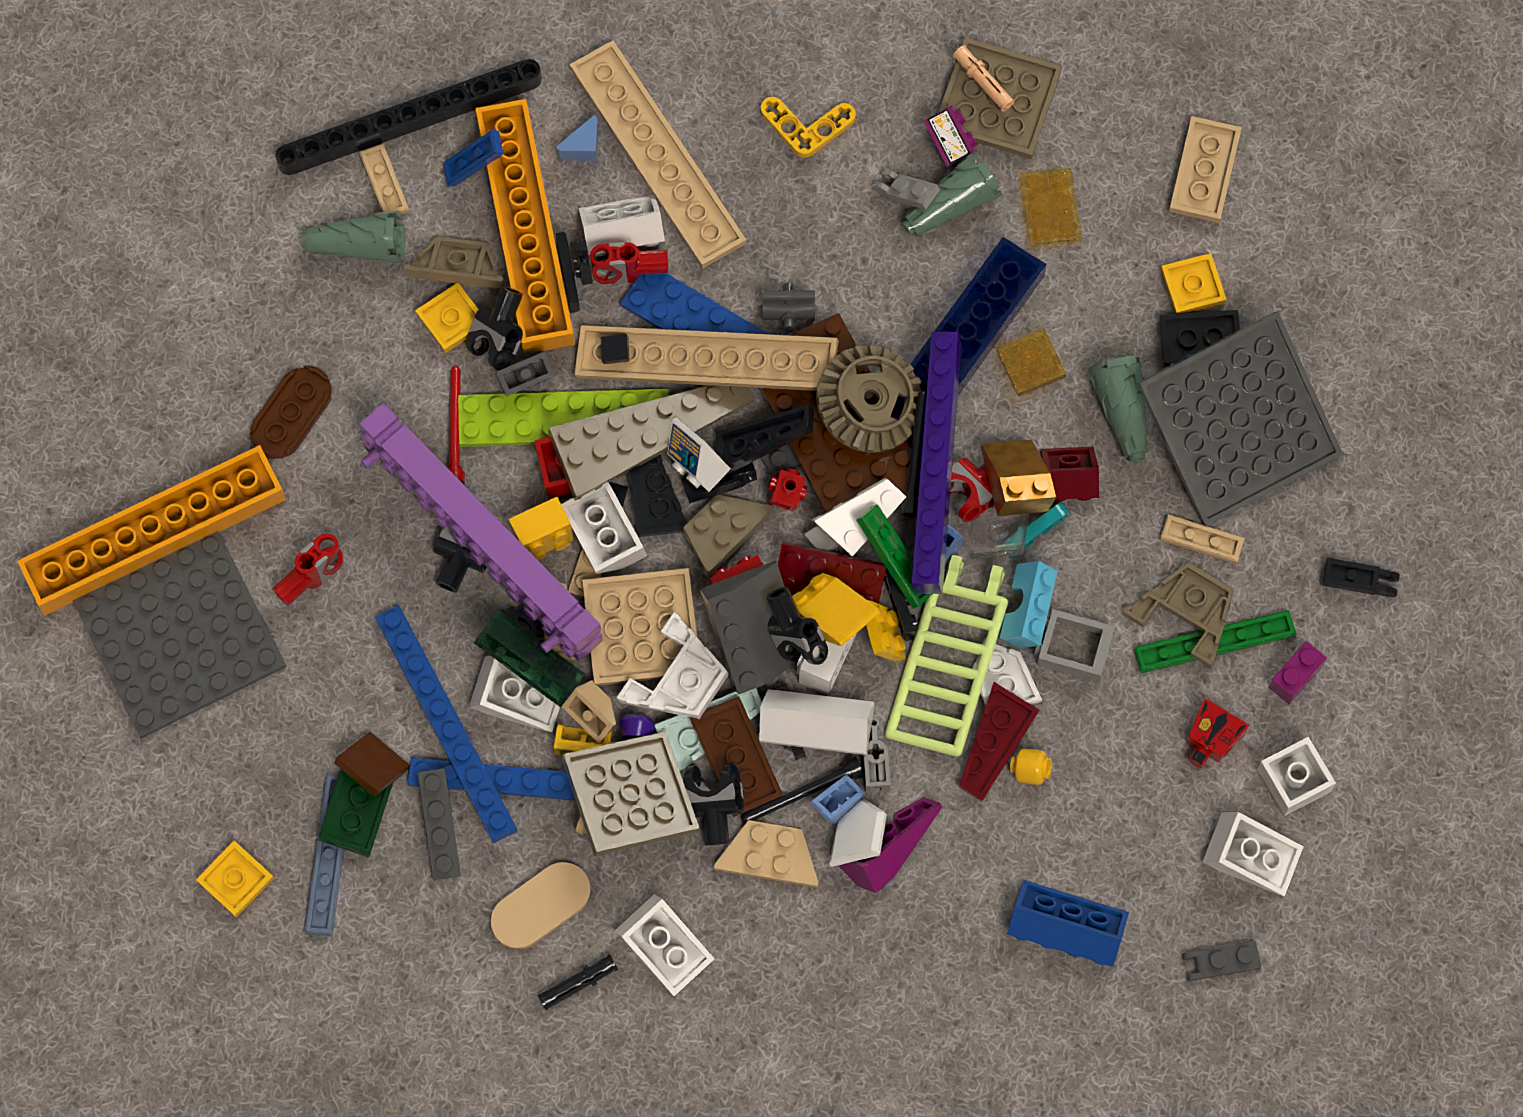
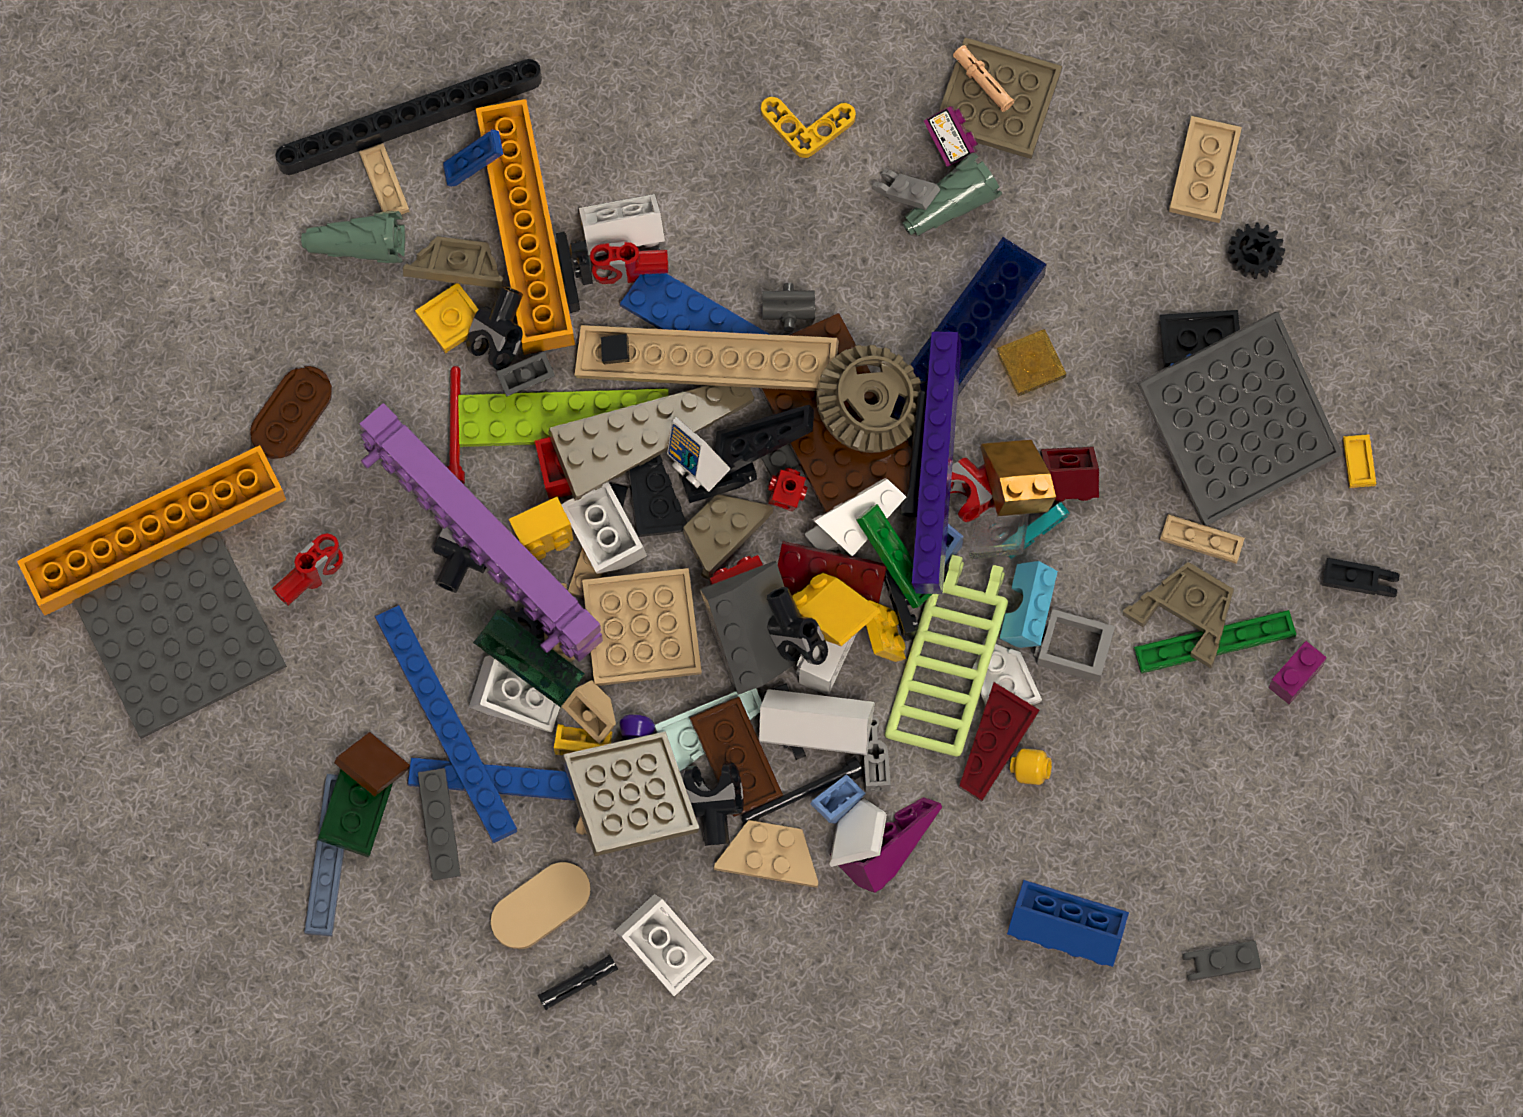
(235, 879): yellow plate -> none
(581, 144): medium blue slope -> none
(658, 154): tan plate -> none
(688, 682): white wing -> none
(1050, 207): clear yellow plate -> none
(1123, 403): sand green cone -> none
(1193, 284): yellow plate -> none
(1214, 733): red torso -> none
(1250, 259): none -> black gear
(1252, 853): white slope -> none
(1296, 776): white brick -> none
(1359, 461): none -> yellow tile

